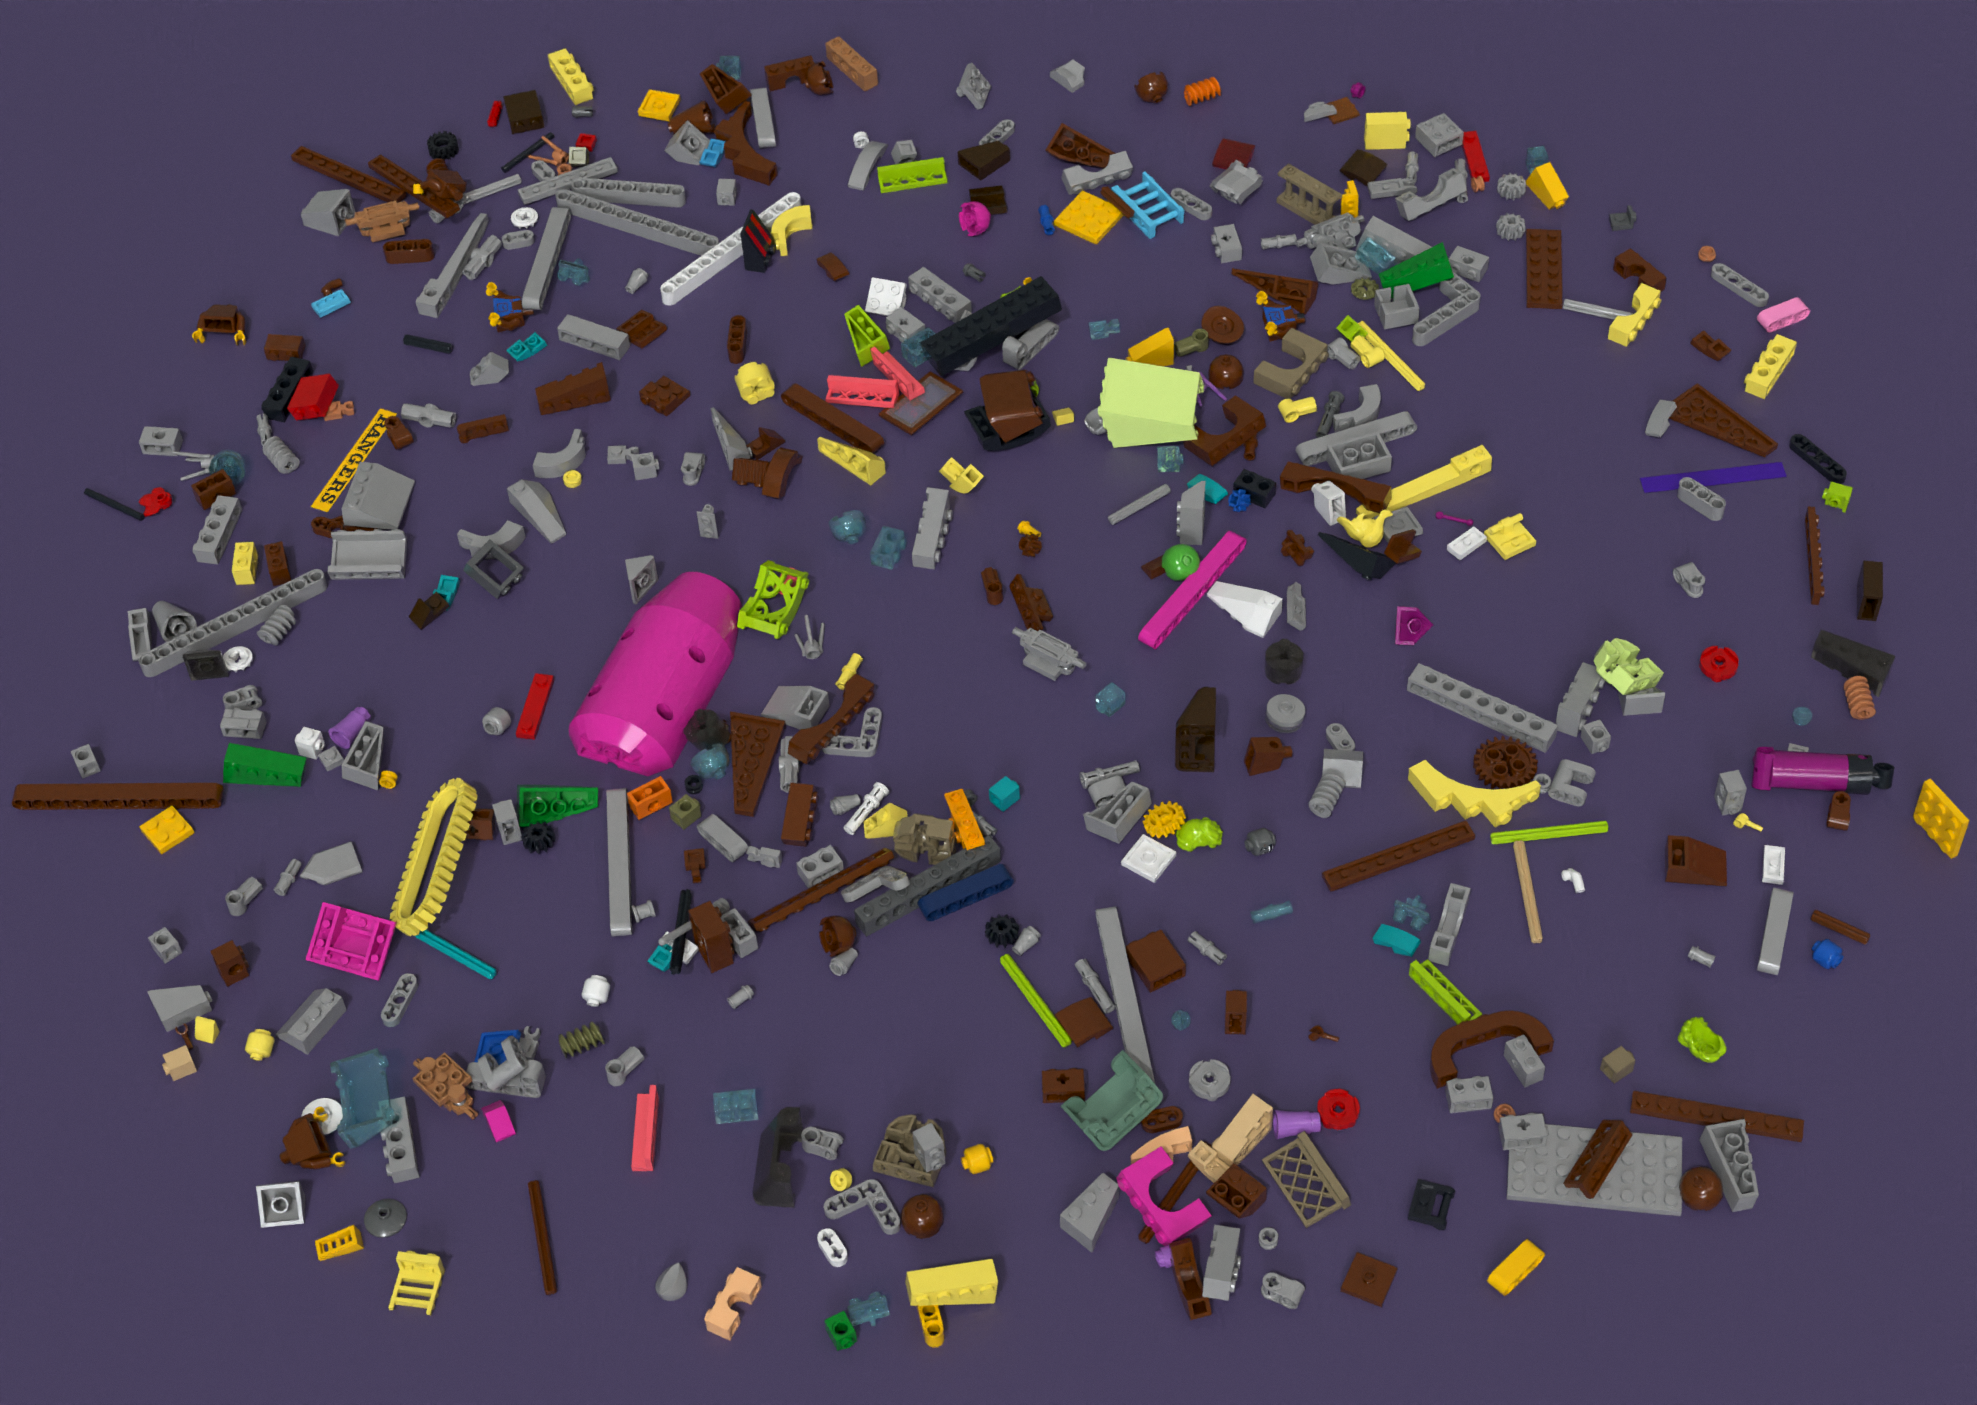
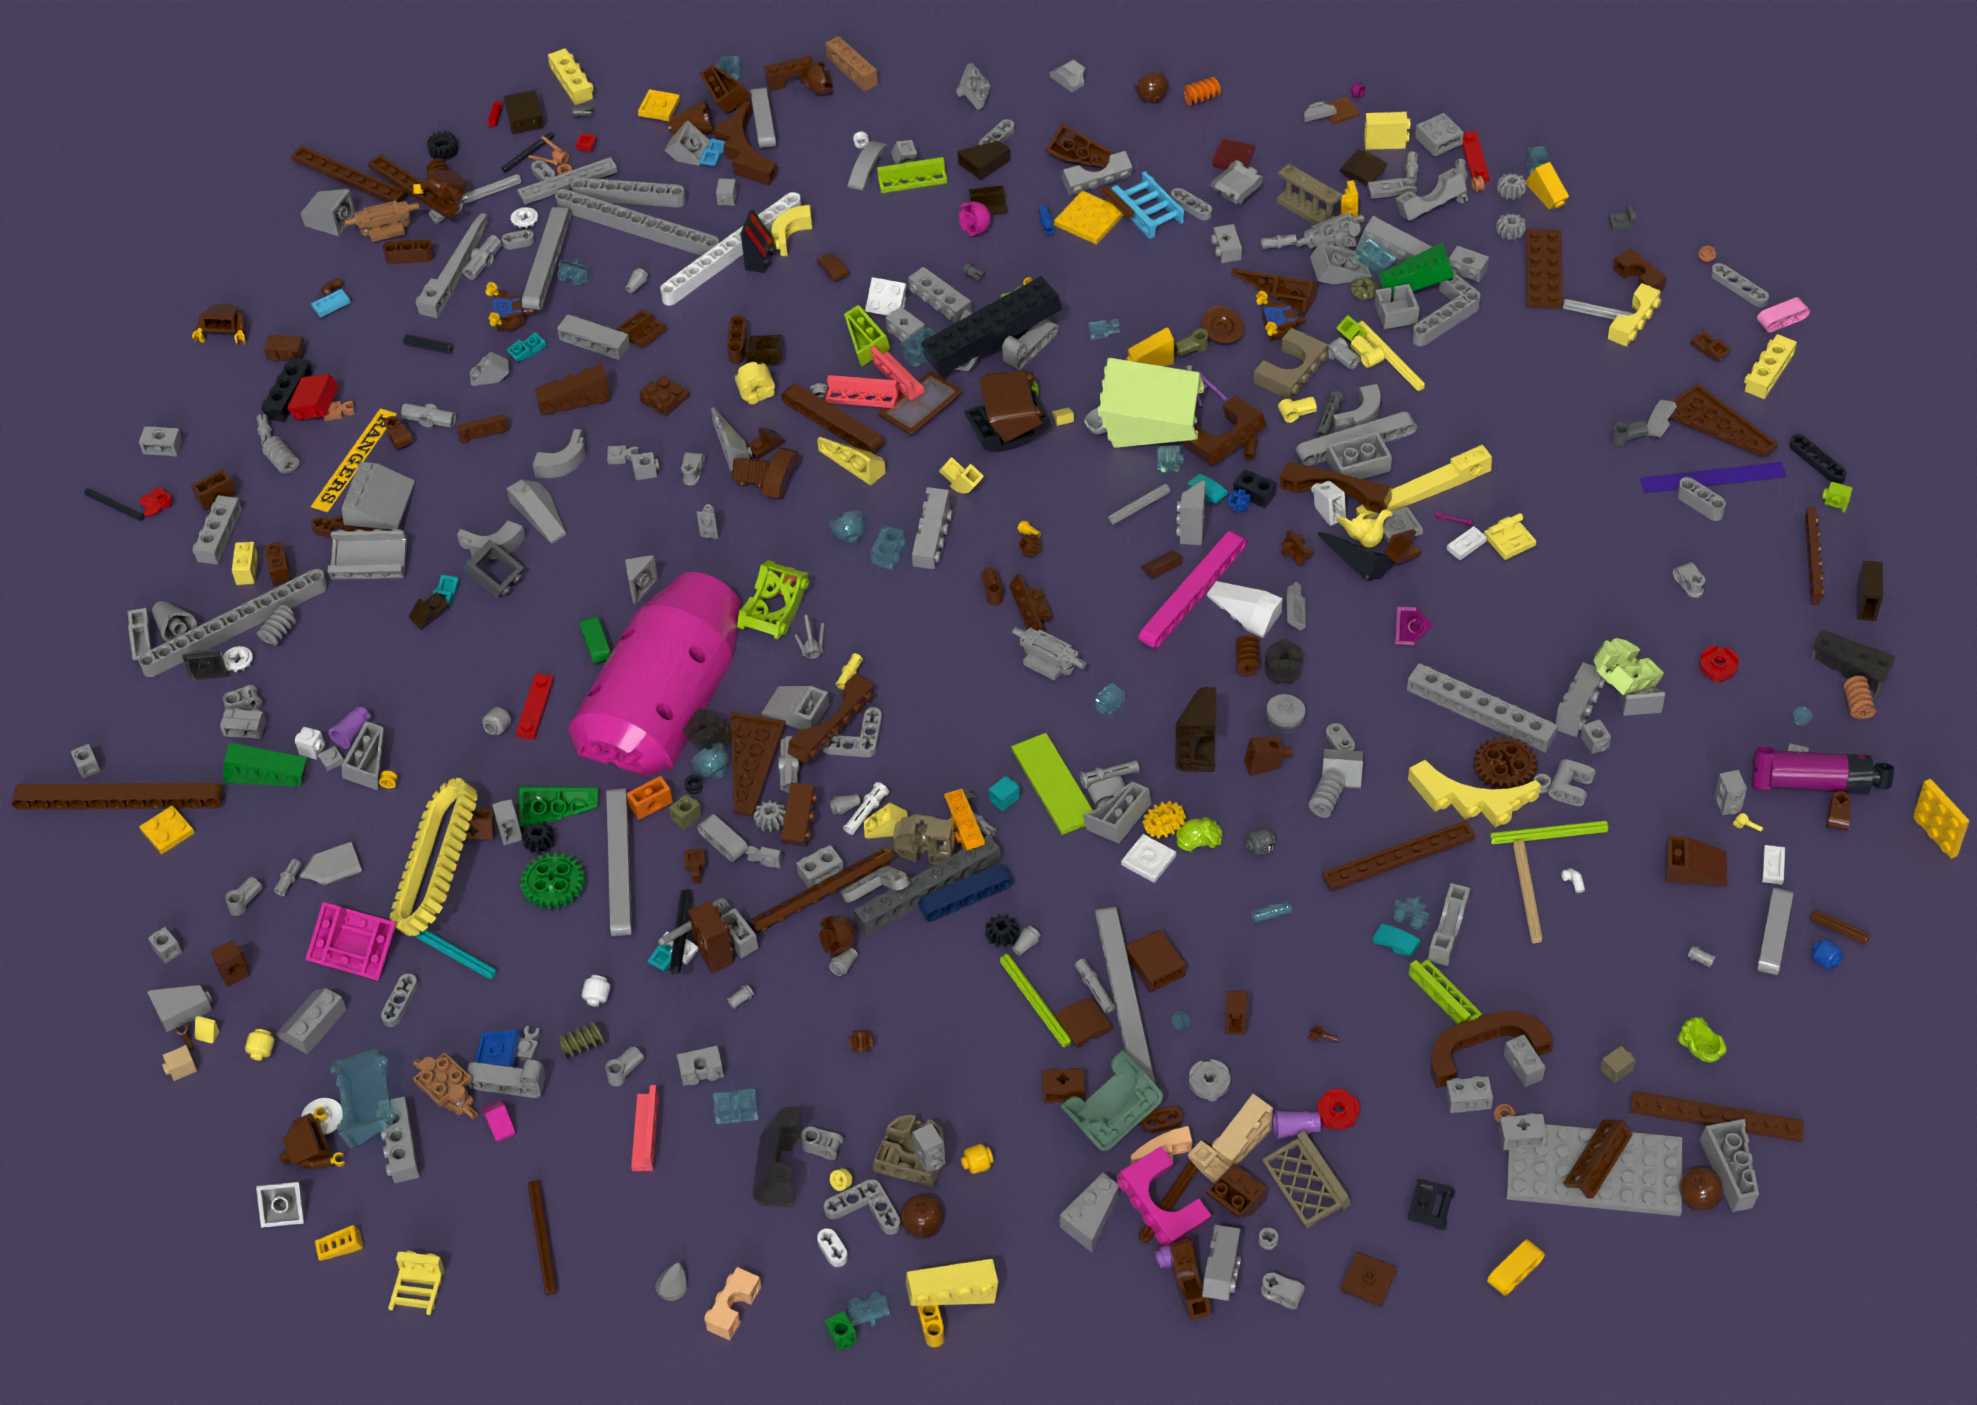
(205, 460): light grey plant -> none
(231, 462): clear light blue cylinder -> none
(385, 1225): dark grey dish -> none
(516, 1062): light grey connector -> none
(552, 881): none -> green gear
(572, 479): light yellow tile -> none
(578, 156): brick -> none
(595, 639): none -> green beam
(643, 911): light grey bush -> none
(703, 1058): none -> light grey brick
(764, 349): none -> dark brown plate
(769, 816): none -> light grey gear
(819, 390): none -> light grey plate
(861, 1041): none -> reddish brown gear
(1052, 782): none -> lime tile
(1180, 562): bright green cylinder -> none
(1207, 948): light grey pin -> none
(1225, 372): reddish brown cylinder -> none
(1247, 655): none -> reddish brown piece
(1623, 432): none -> dark grey piece

